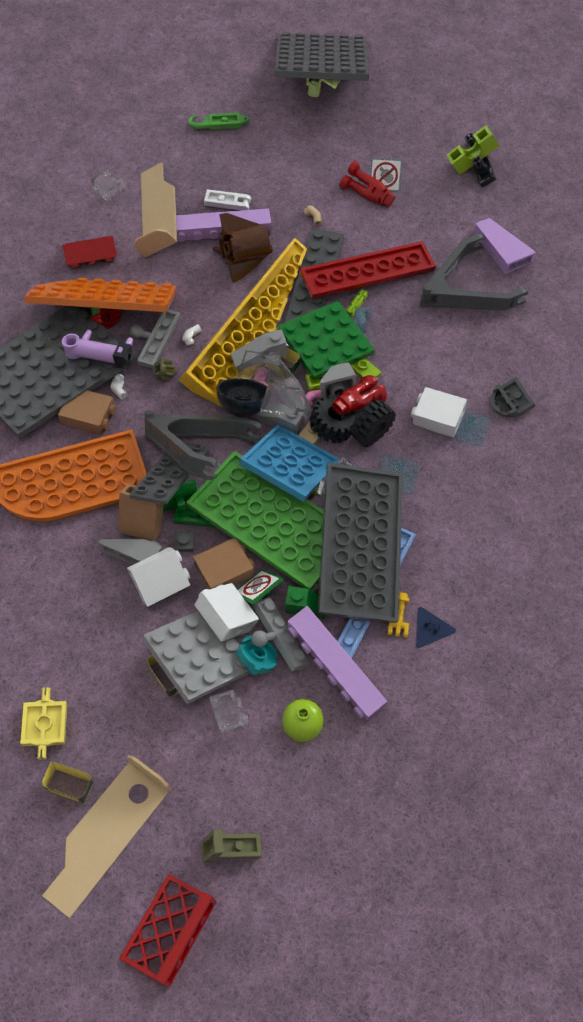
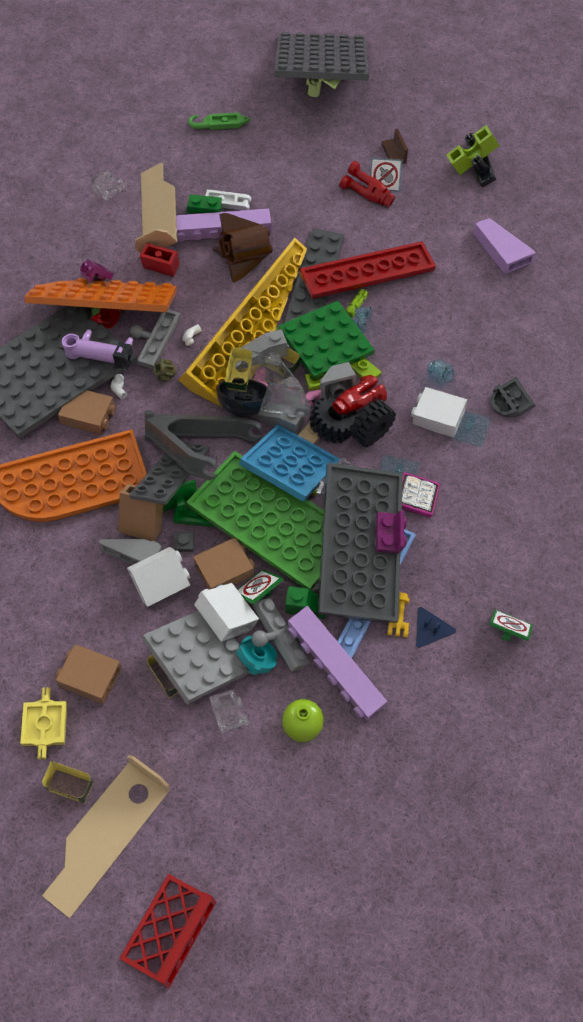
(88, 673): none -> medium nougat brick
(89, 251): red slope -> none
(91, 268): none -> magenta bracket
(159, 259): none -> red brick
(203, 204): none -> green brick
(230, 846): olive bracket -> none
(239, 355): none -> light yellow piece
(311, 210): tan arm -> none
(390, 532): none -> magenta bracket
(396, 147): none -> reddish brown panel
(419, 494): none -> tile
(440, 294): dark grey piece -> none
(440, 371): none -> clear light blue head
(511, 626): none -> piece

